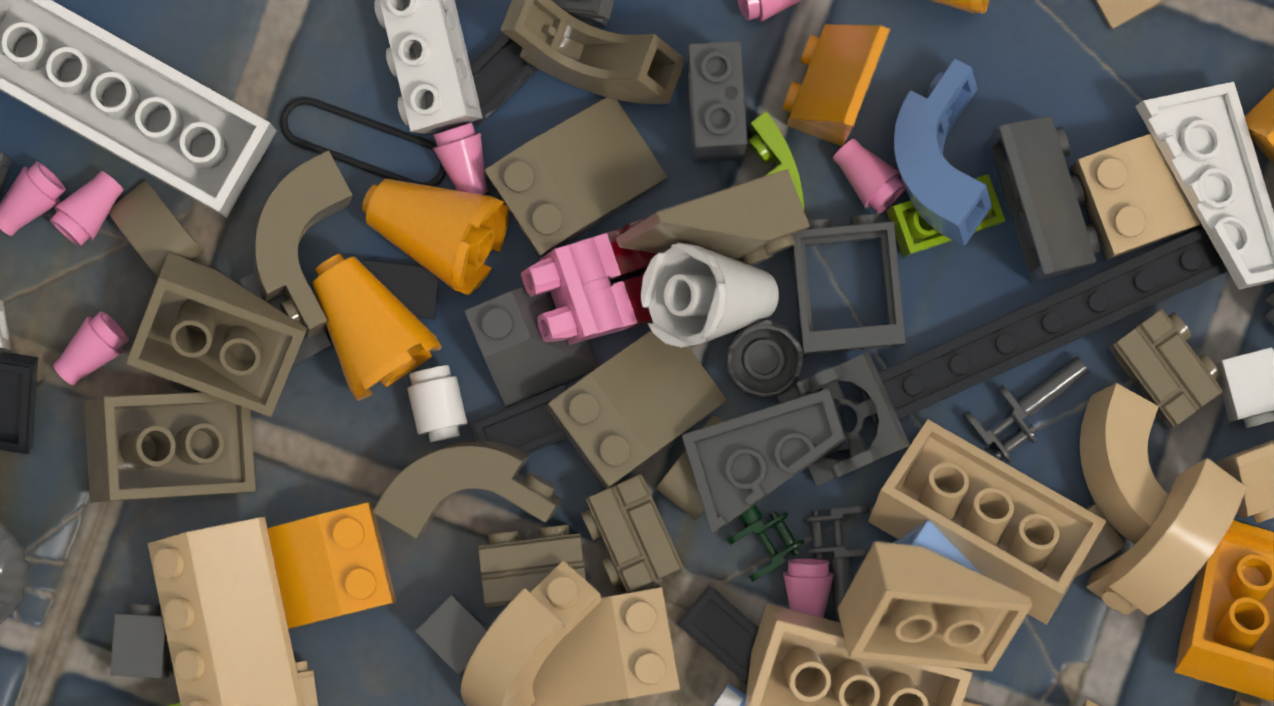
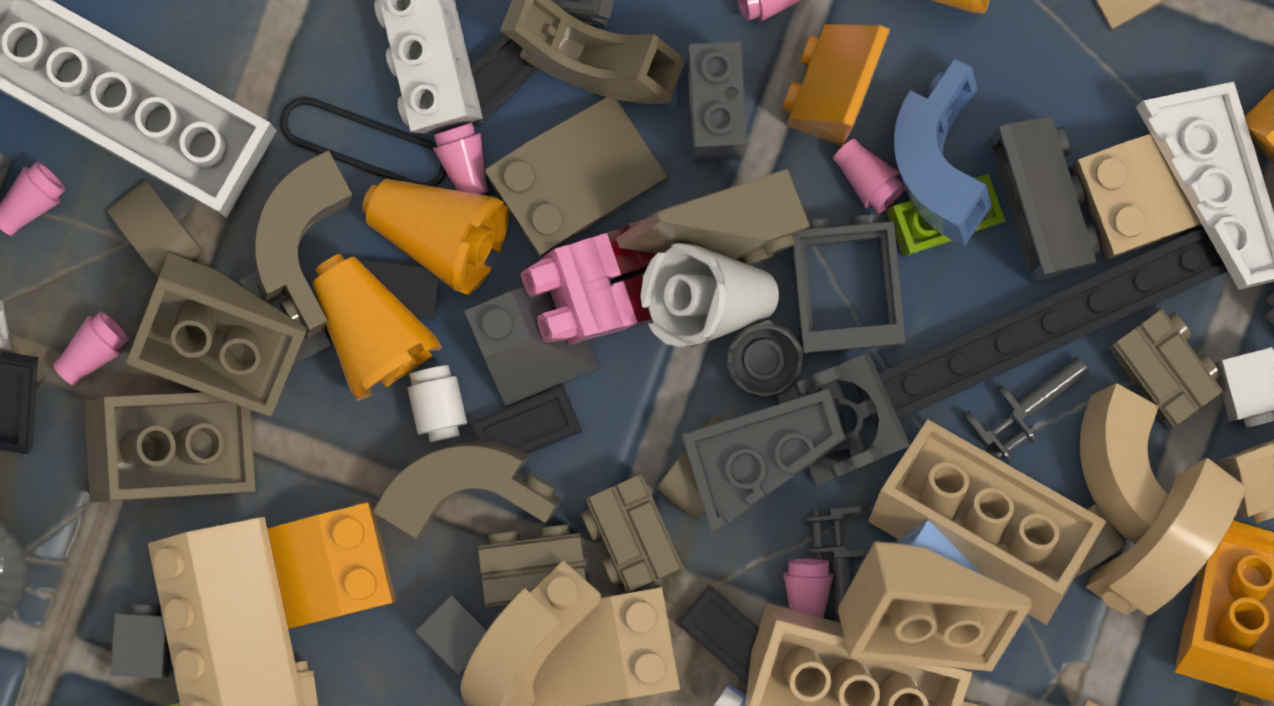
(86, 209): bright pink cone -> none
(634, 406): dark tan slope -> none
(754, 524): dark green piece -> none
(770, 145): lime slope -> none

